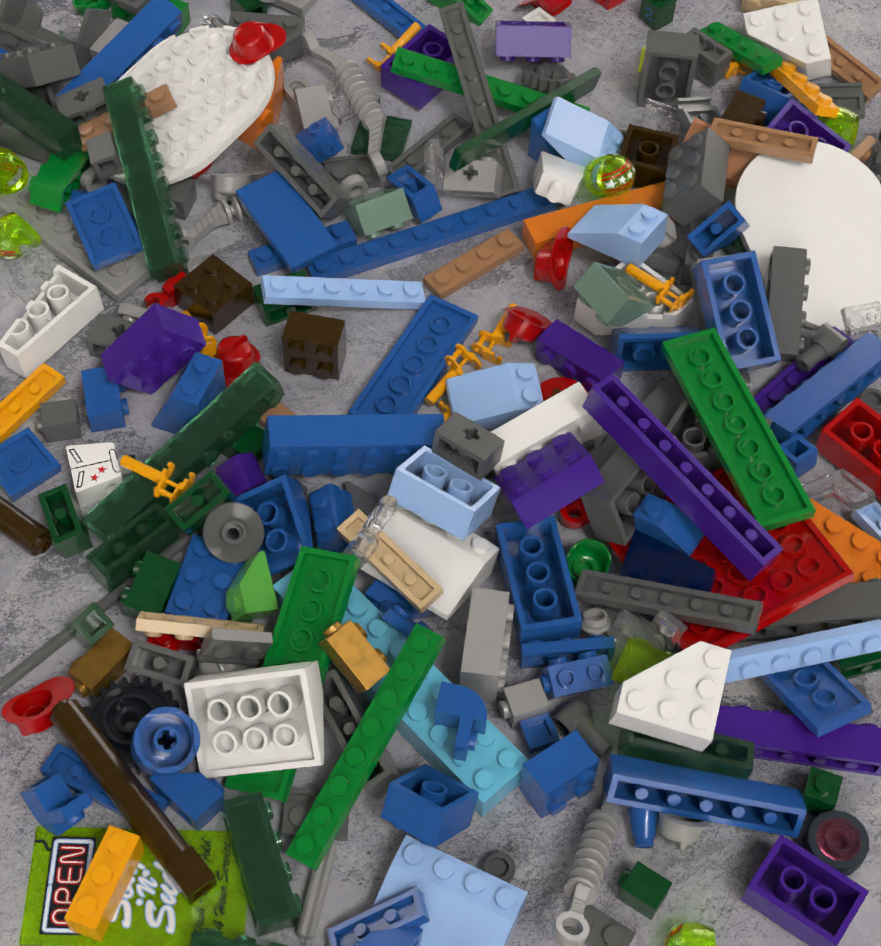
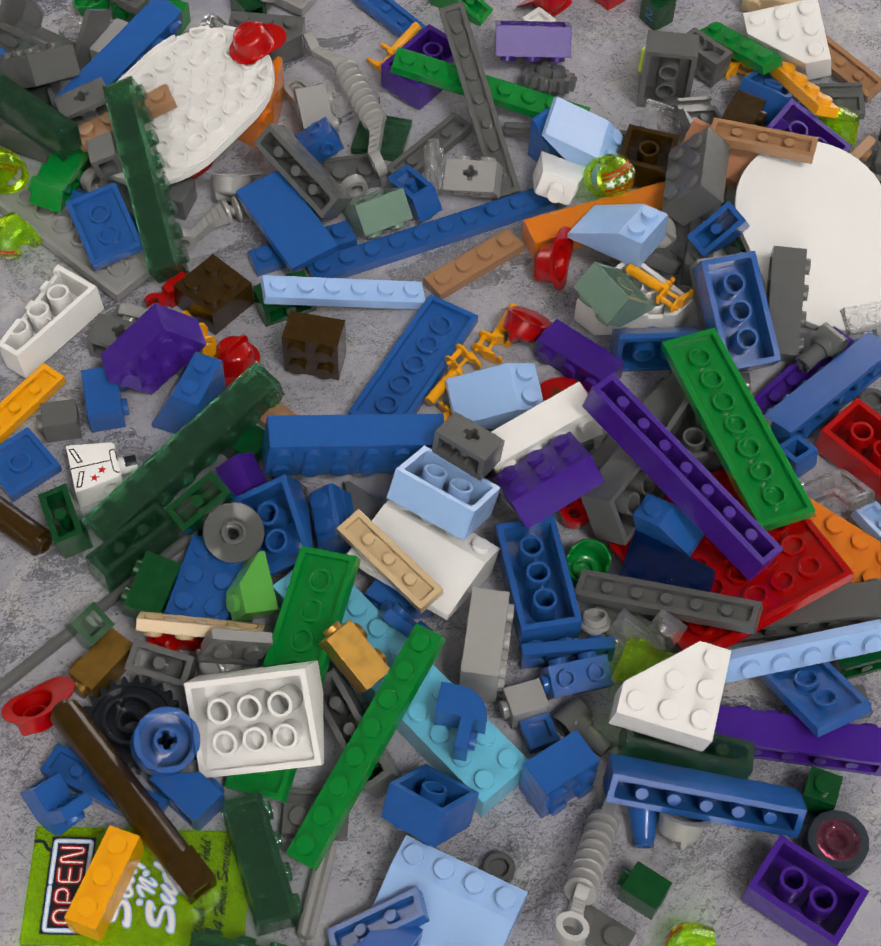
(159, 477): light orange piece -> none
(367, 537): clear slope -> none
(521, 120): dark green tile -> none

